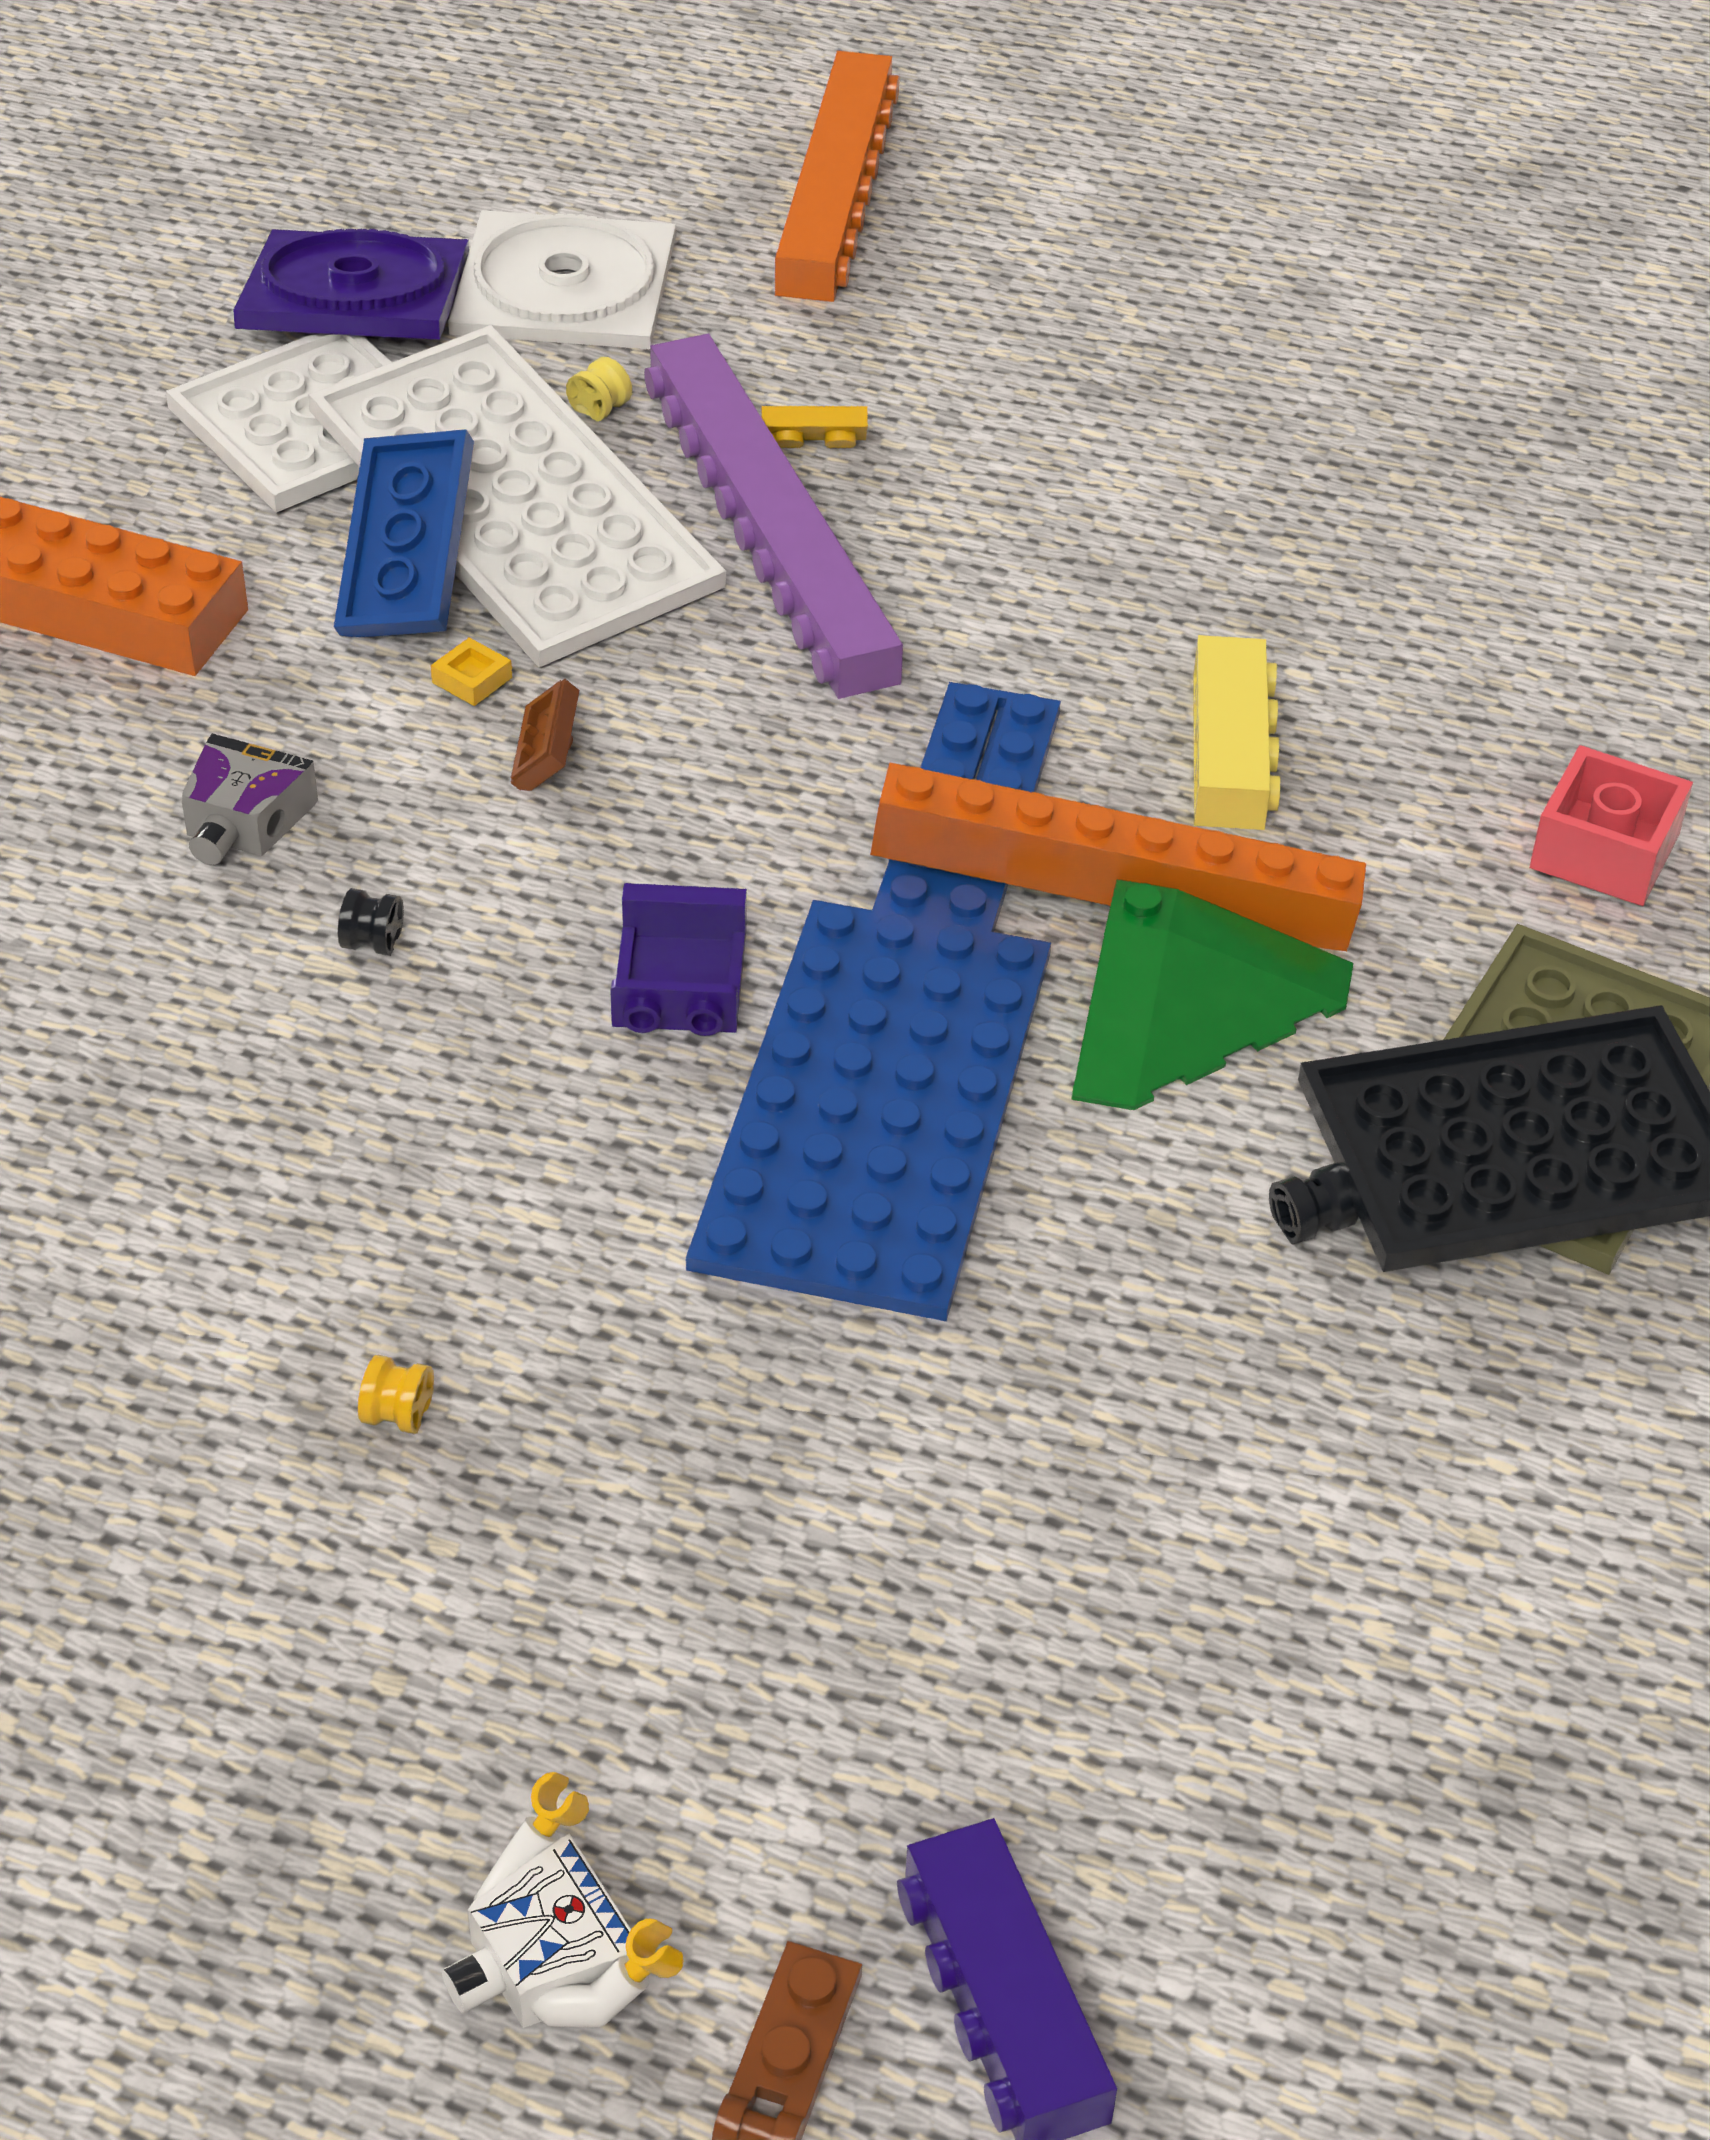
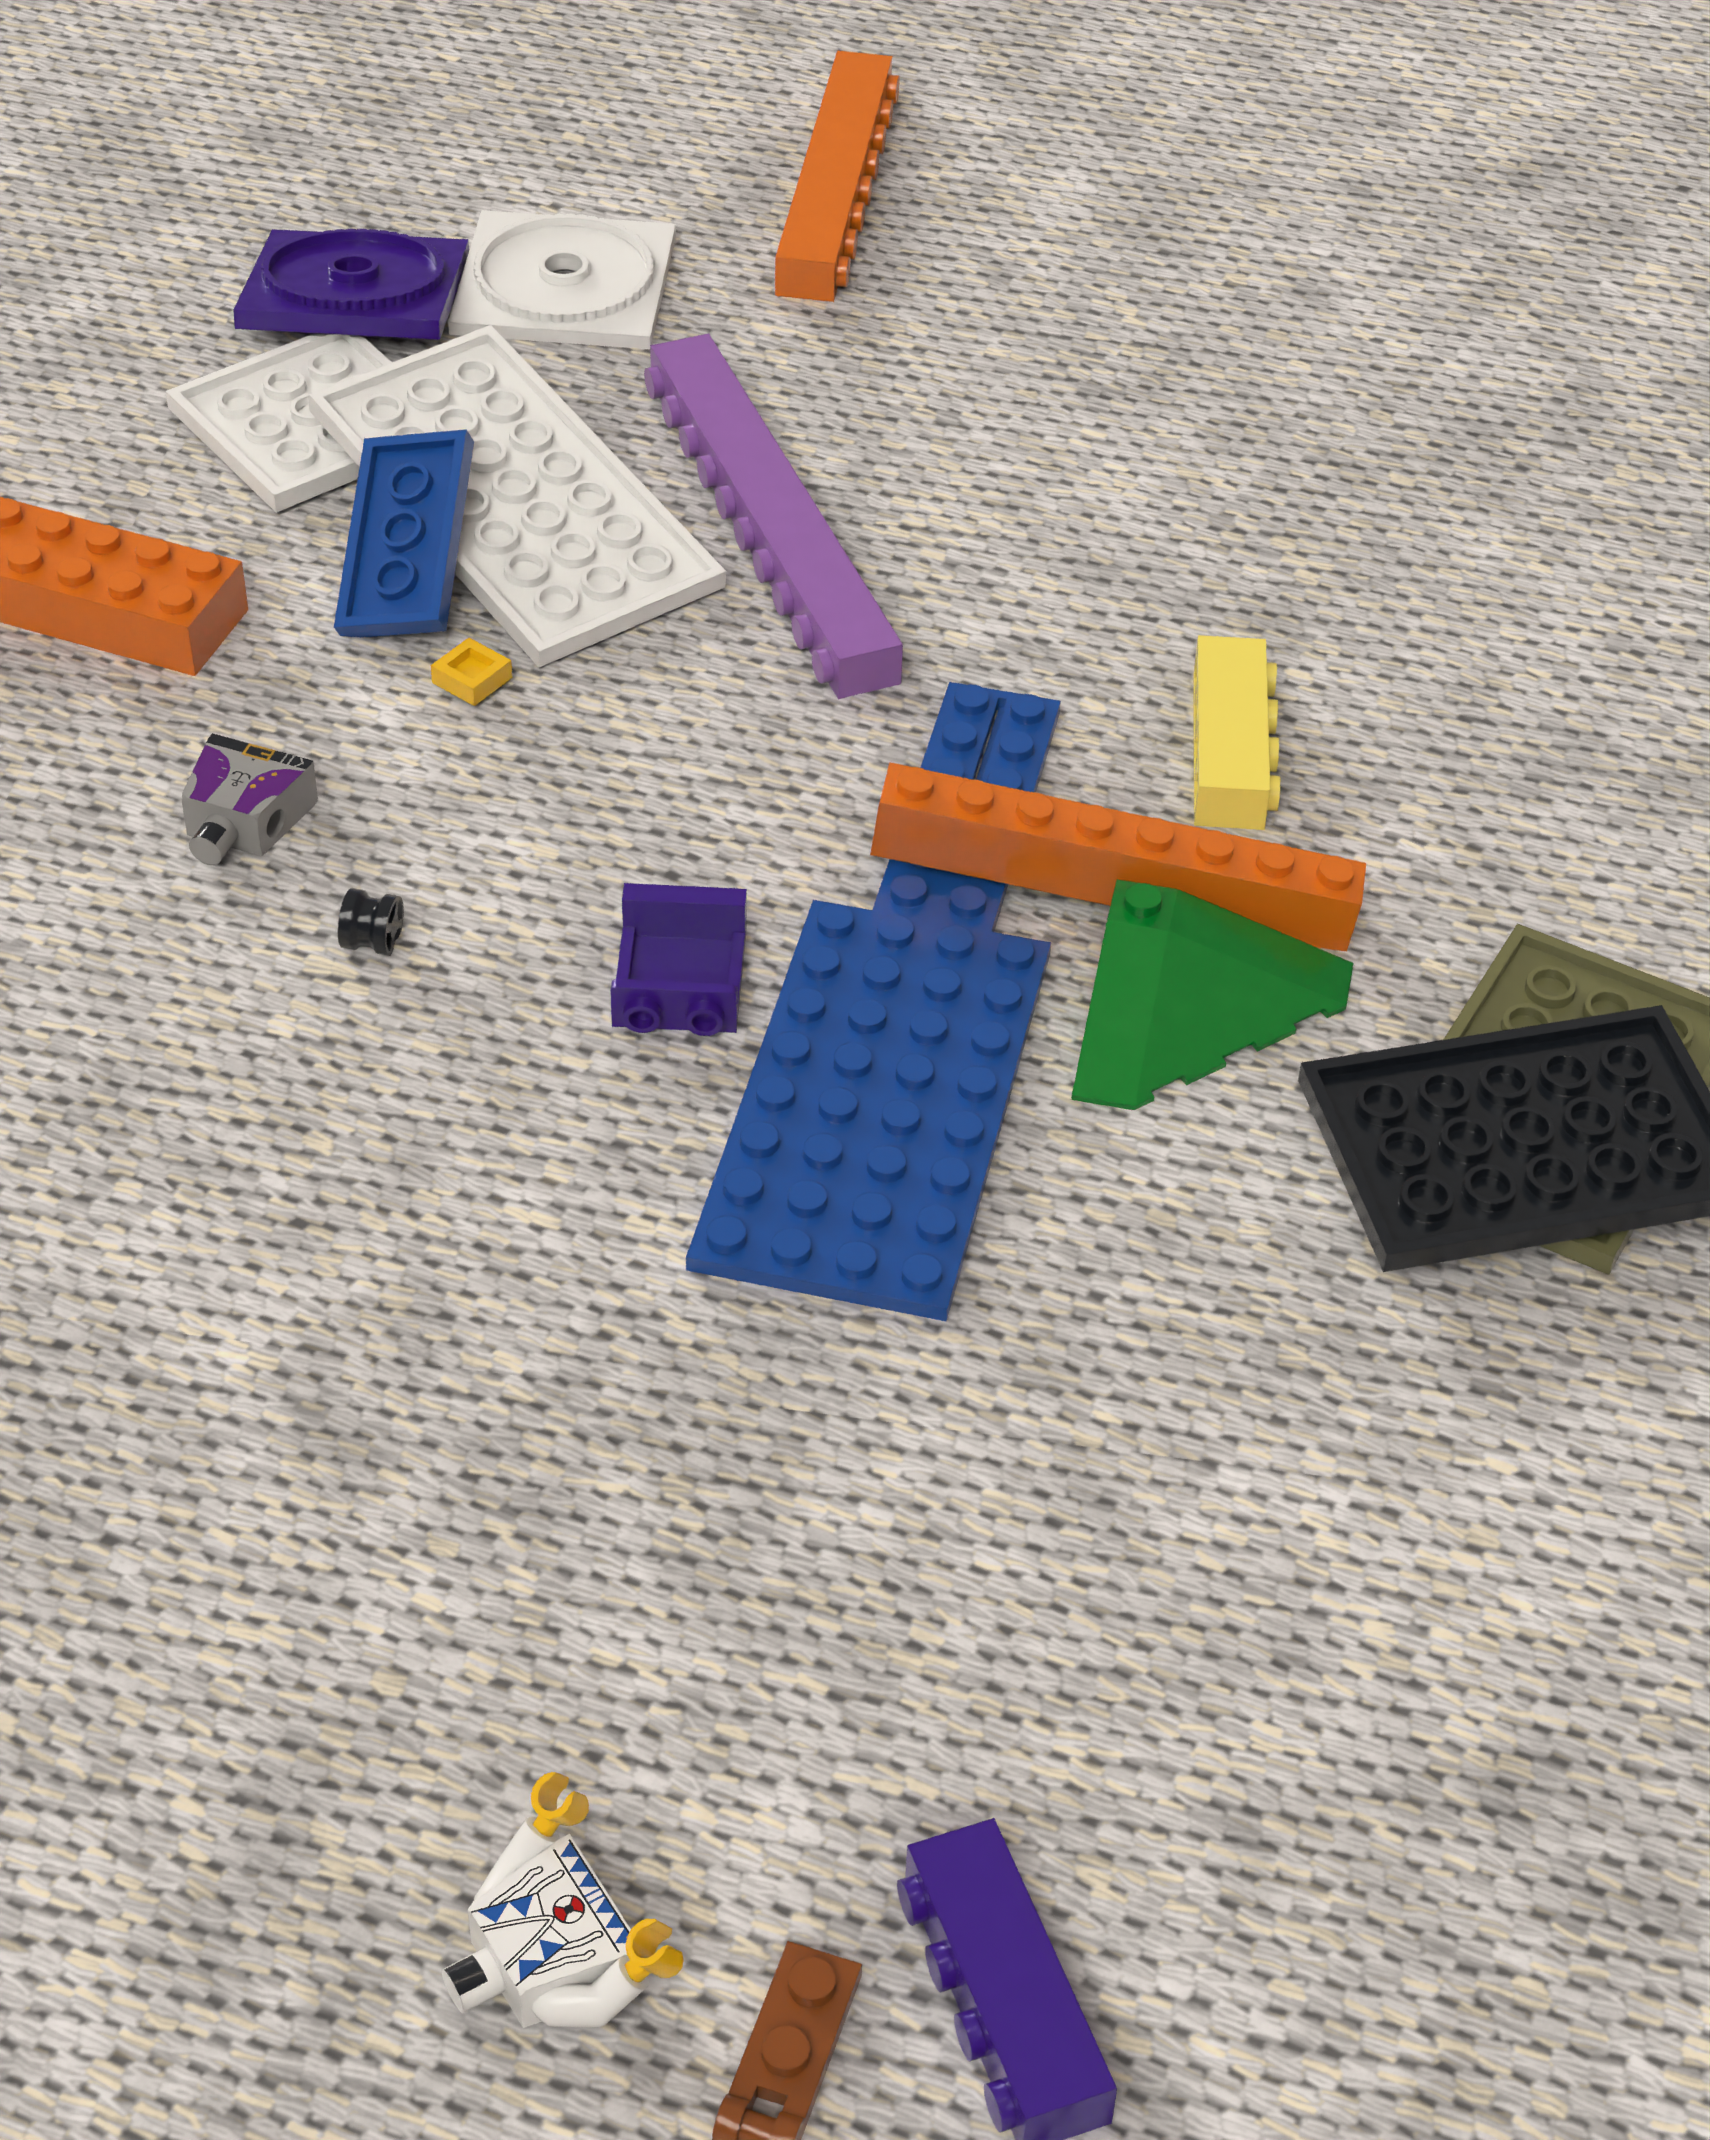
(395, 1393): yellow wheel -> none
(545, 736): dark orange plate -> none
(599, 388): light yellow wheel -> none
(835, 424): yellow plate -> none
(1312, 1203): black wheel -> none
(1610, 825): coral brick -> none

